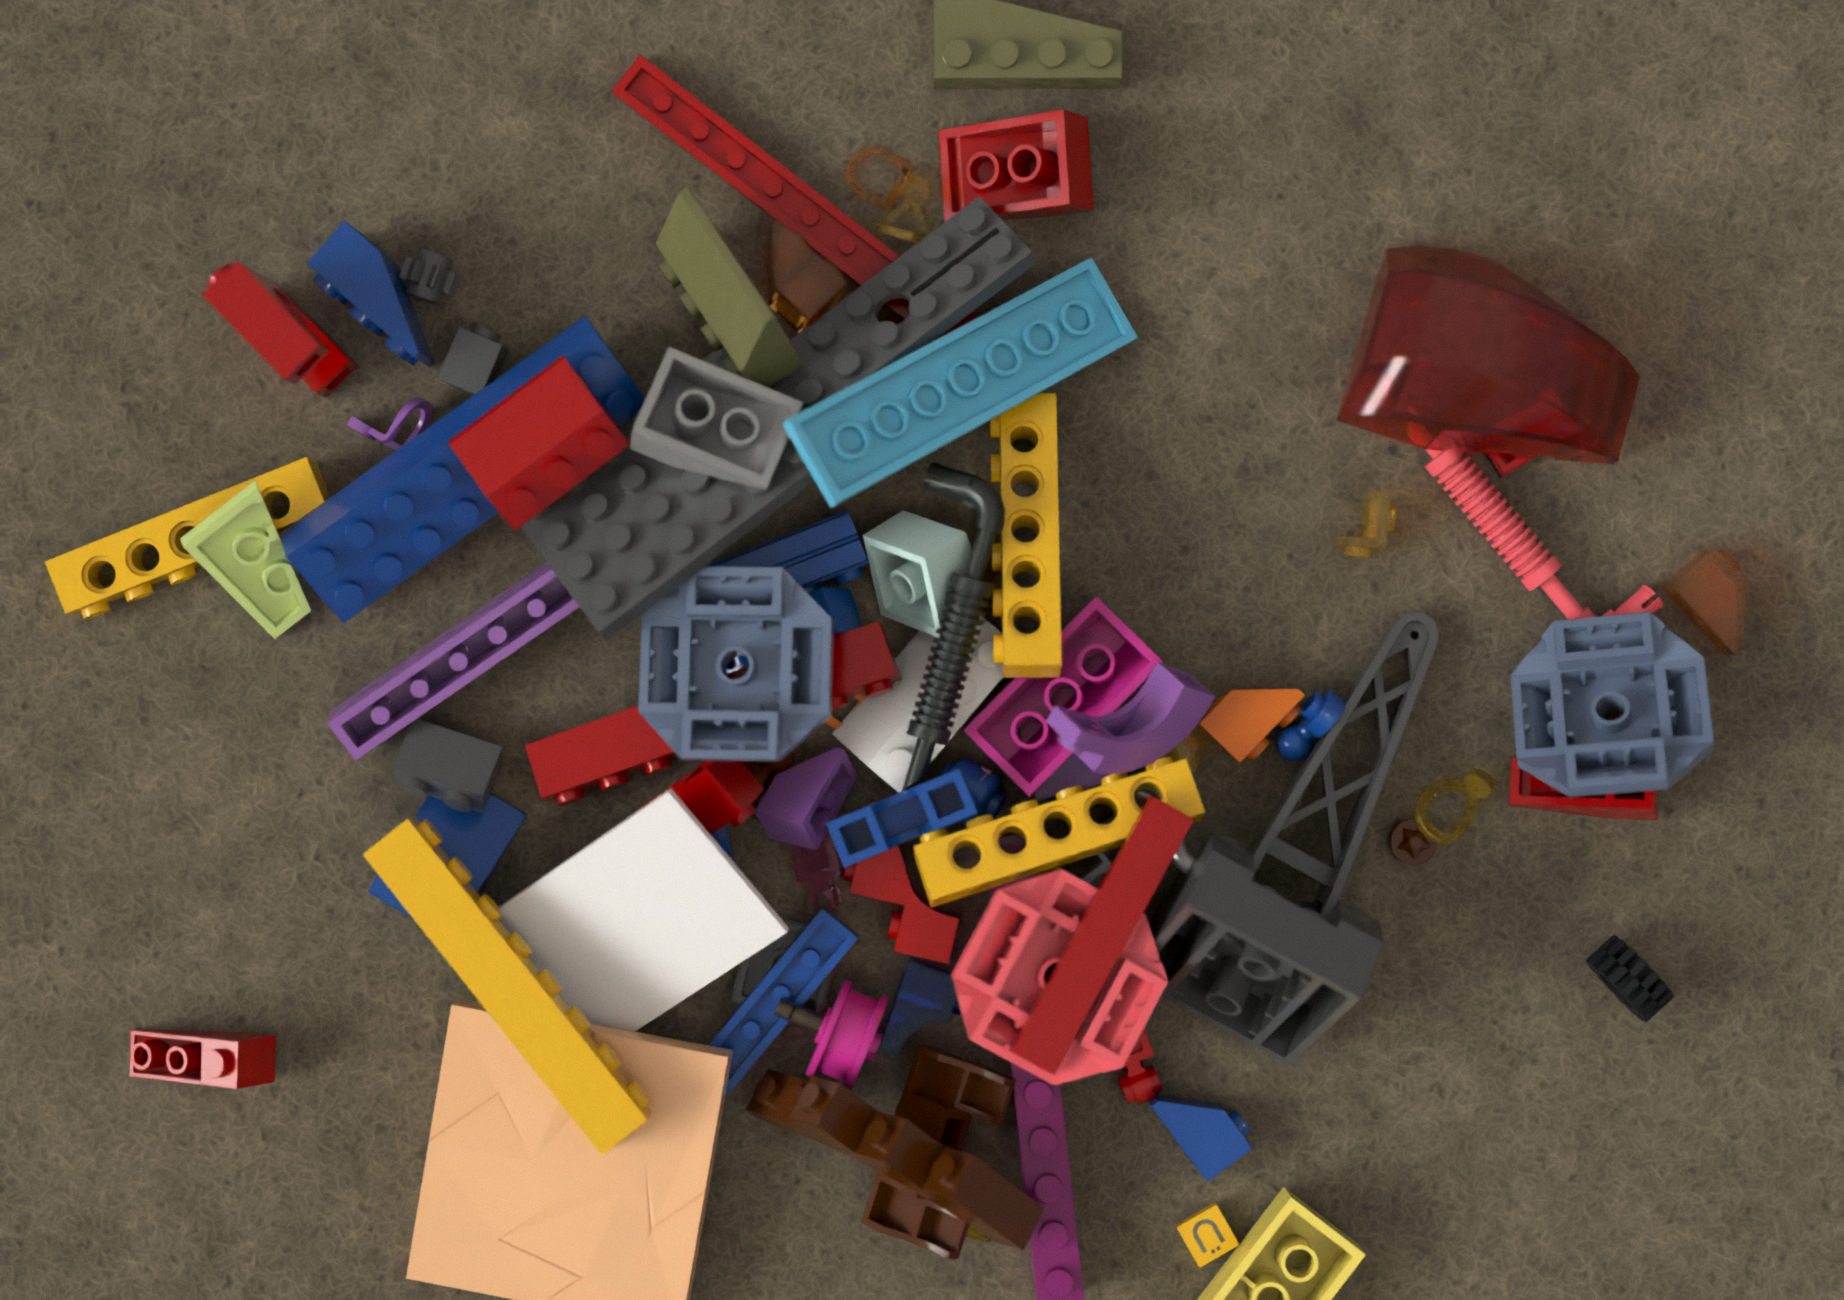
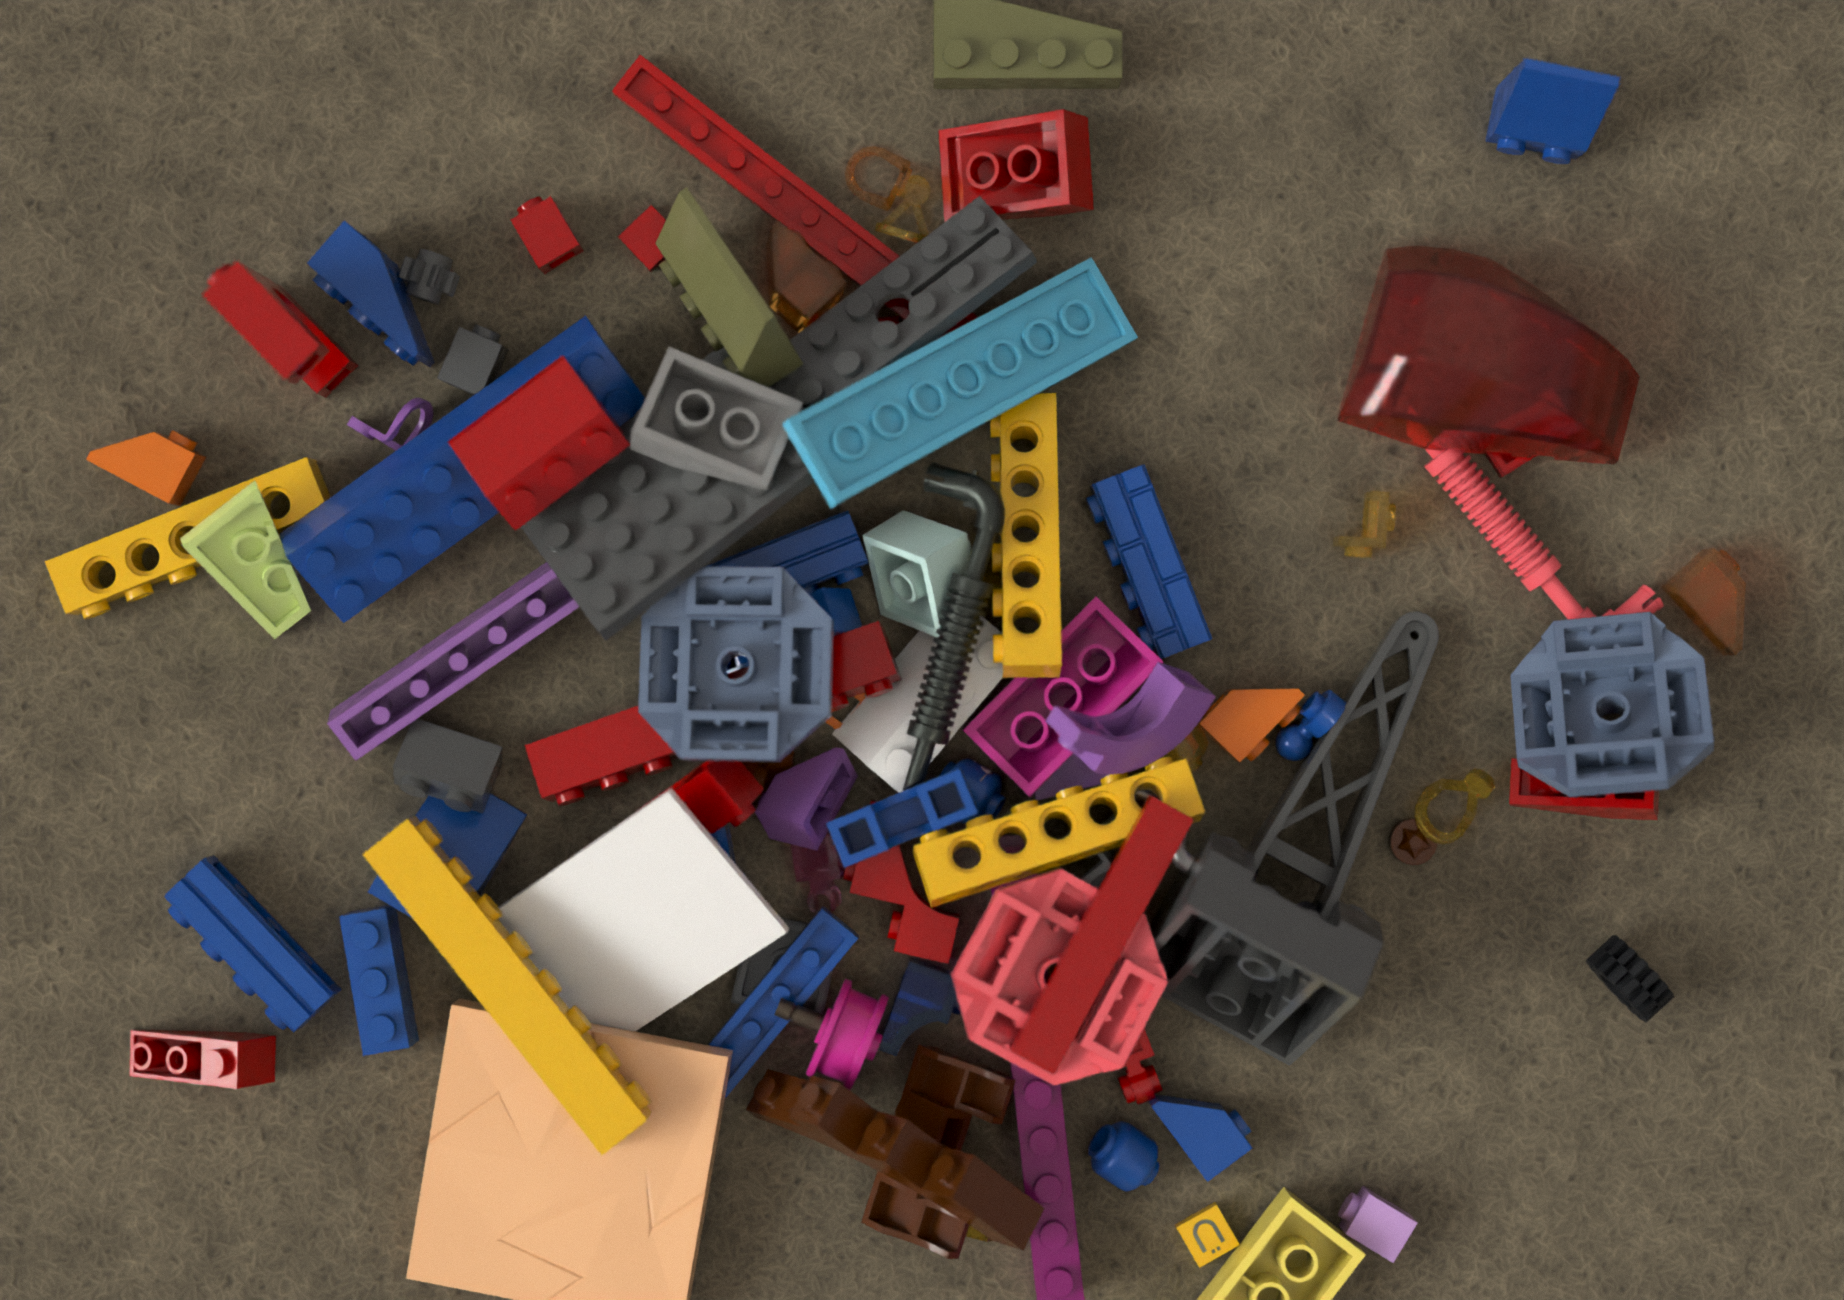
(153, 463): none -> orange slope
(251, 943): none -> blue brick
(379, 979): none -> blue brick
(546, 233): none -> red brick
(642, 236): none -> red tile
(1124, 1156): none -> blue head
(1150, 562): none -> blue brick
(1376, 1223): none -> lavender brick
(1549, 110): none -> blue slope

